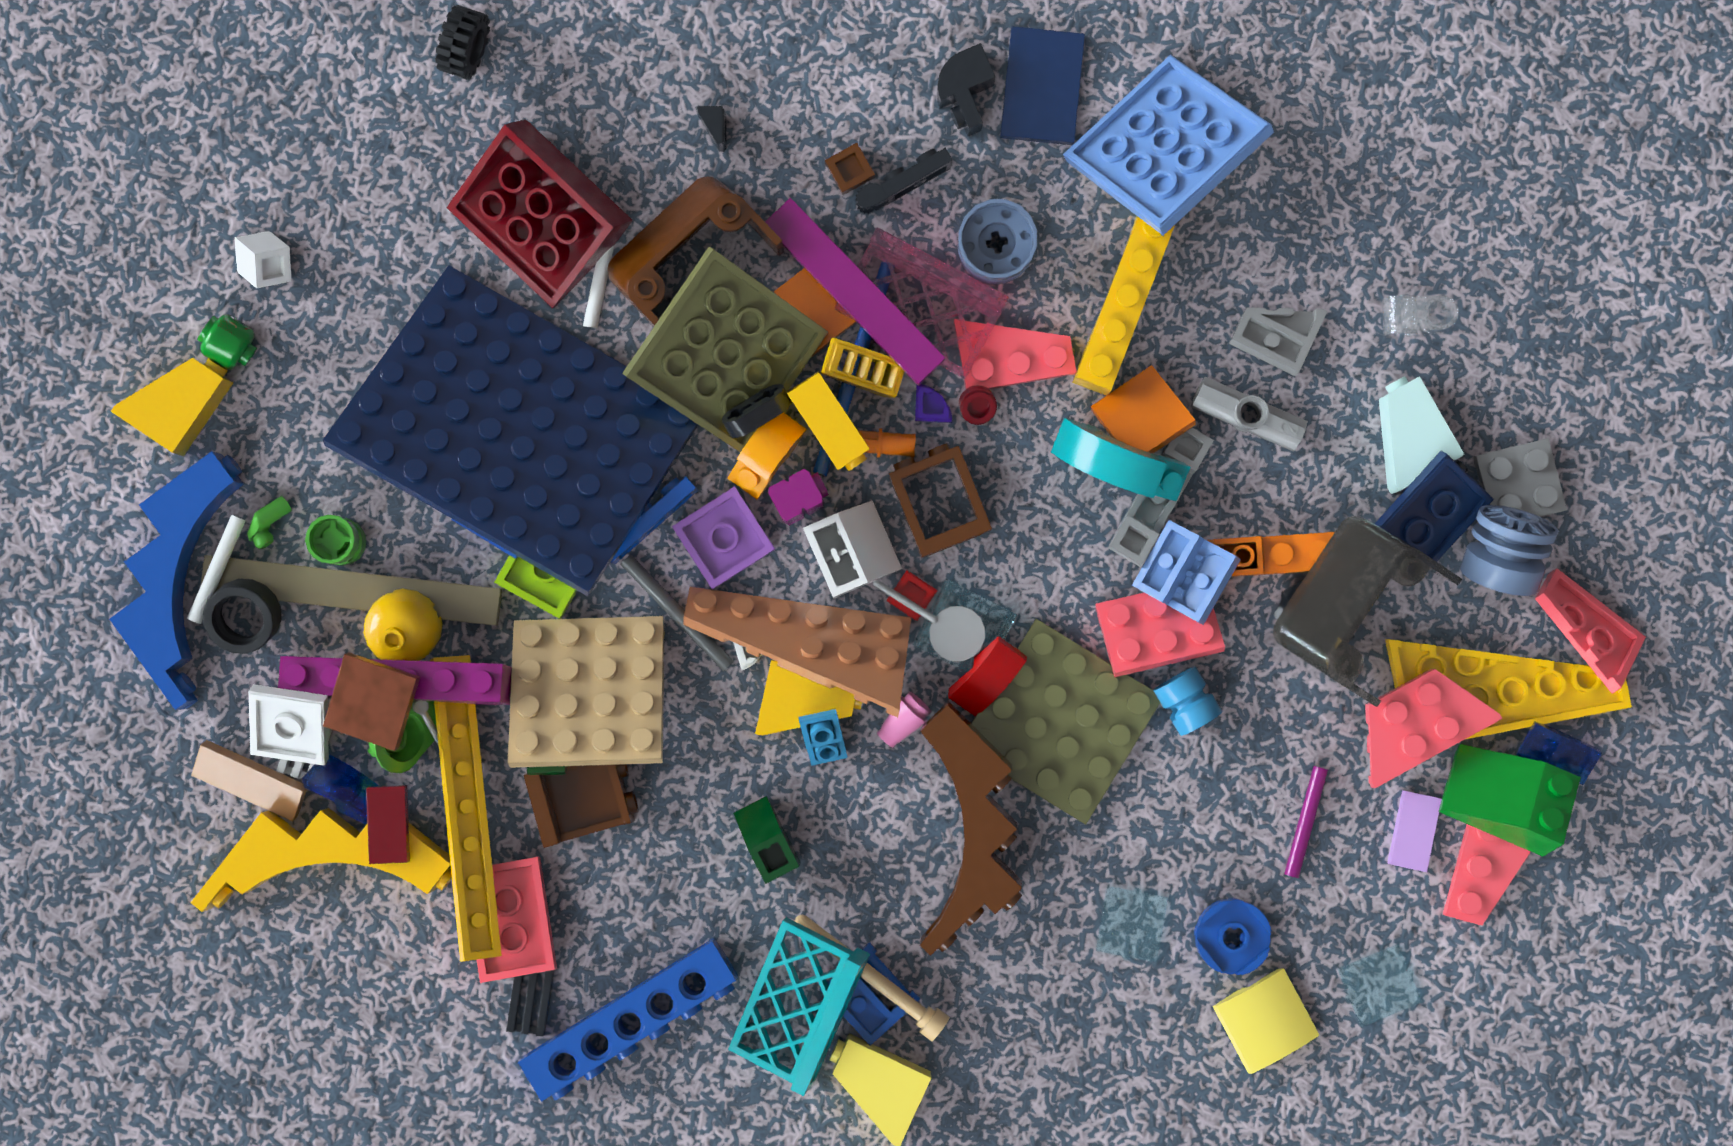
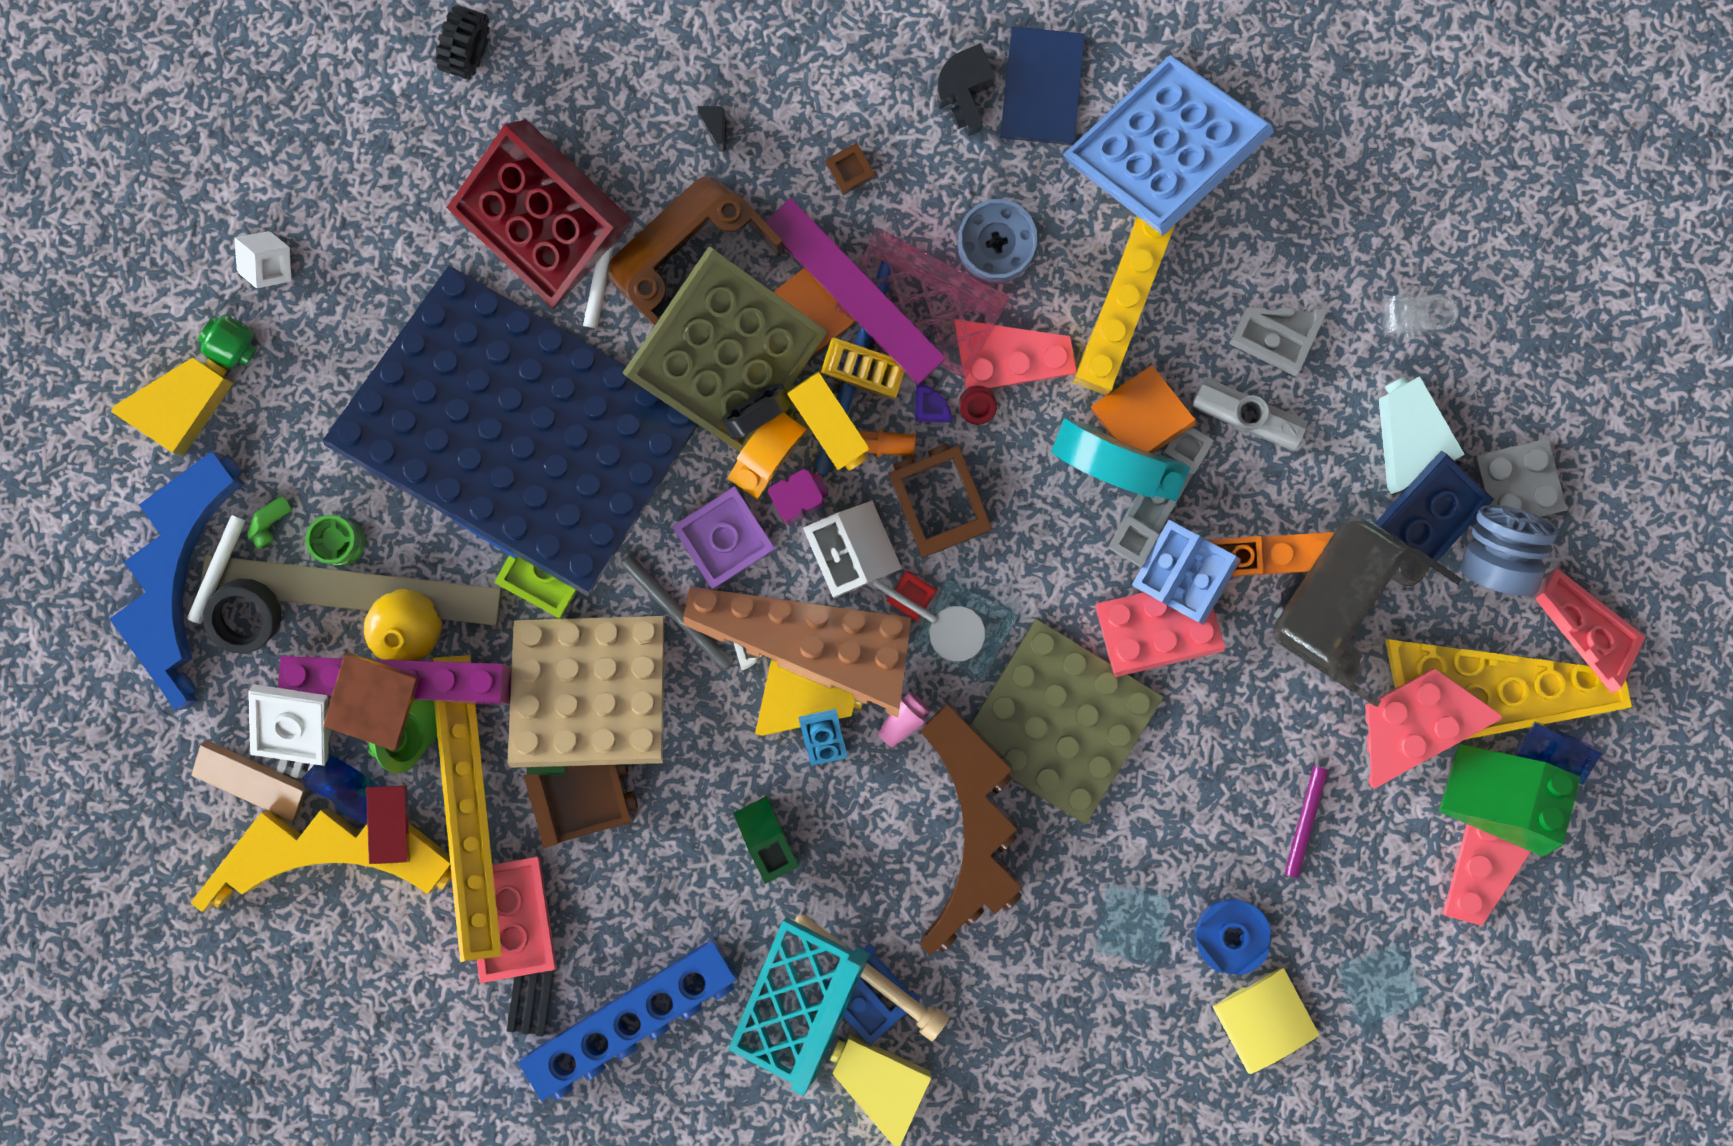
(421, 707): light grey hinge -> none
(674, 496): blue plate -> none
(903, 181): black hinge -> none
(989, 677): red slope -> none
(1187, 701): dark azure wheel -> none
(1414, 831): lavender tile -> none

